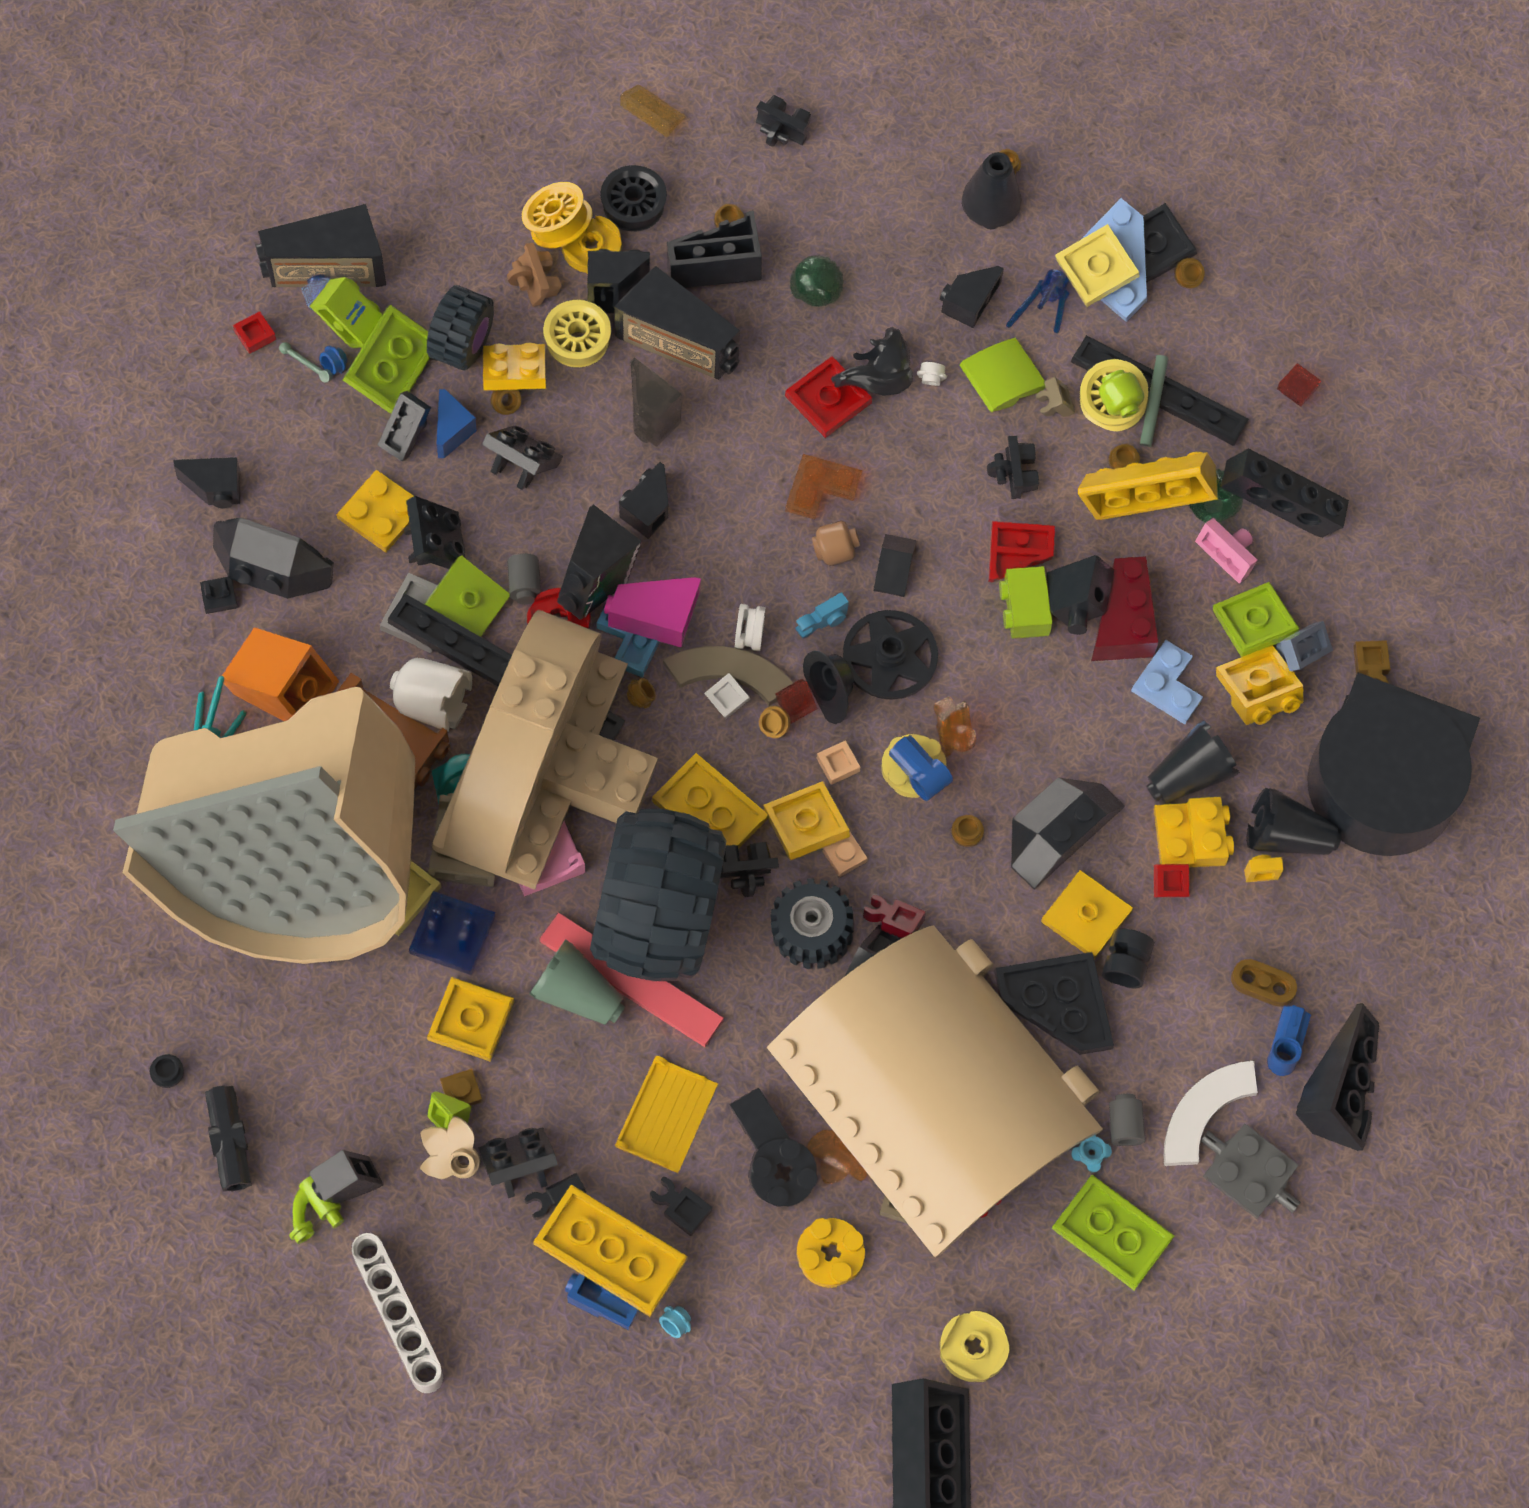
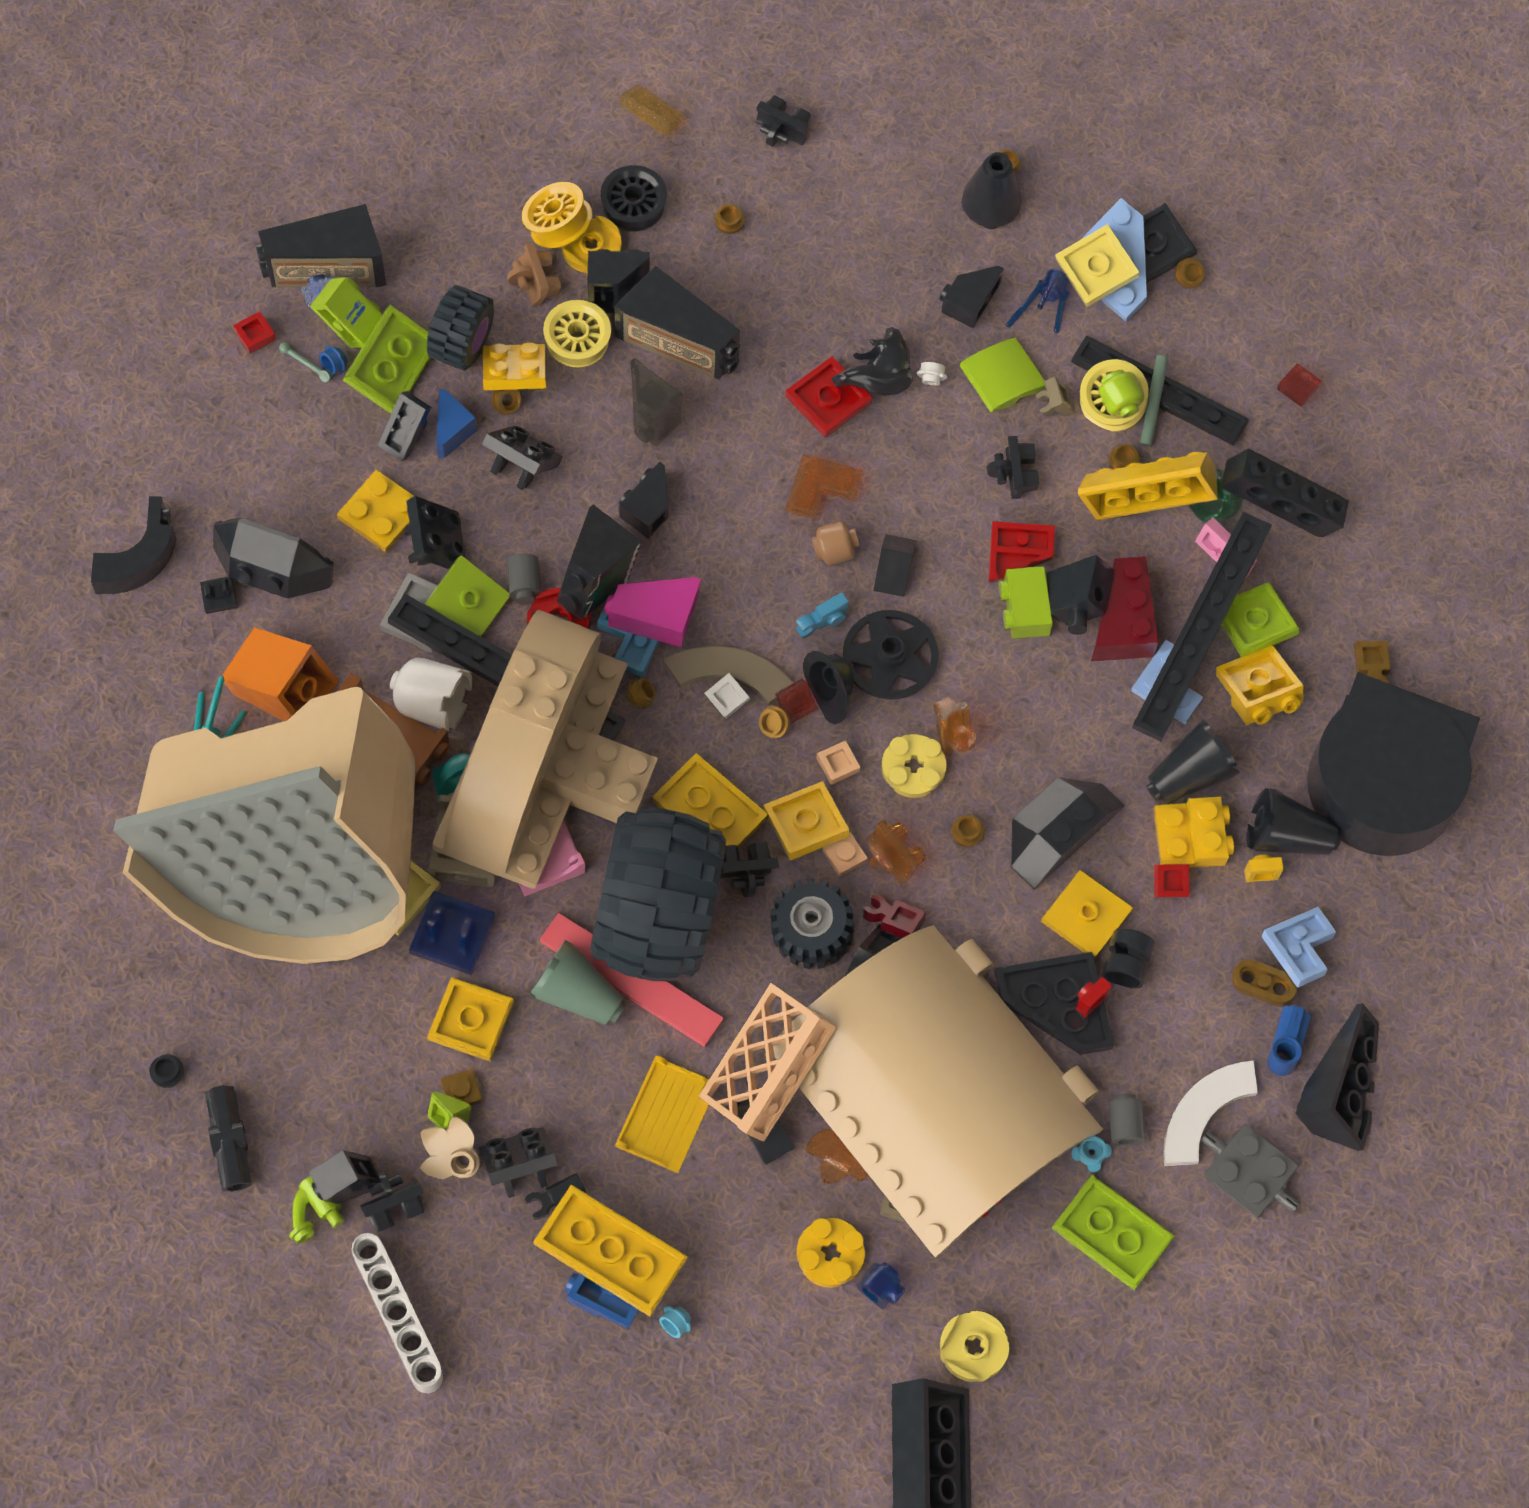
(142, 563): none -> black arch
(211, 479): black slope -> none
(407, 1196): none -> black hips
(683, 1209): black plate -> none
(718, 255): black wedge -> none
(753, 627): white wheel -> none
(783, 1074): none -> light nougat fence
(788, 1153): black plate -> none
(817, 281): clear green hair -> none
(881, 1285): none -> clear blue plate
(892, 853): none -> clear orange hips
(925, 774): blue piece -> none
(1092, 995): none -> red plate
(1201, 626): none -> black plate
(1294, 943): none -> light blue plate
(1305, 646): sand blue tile -> none

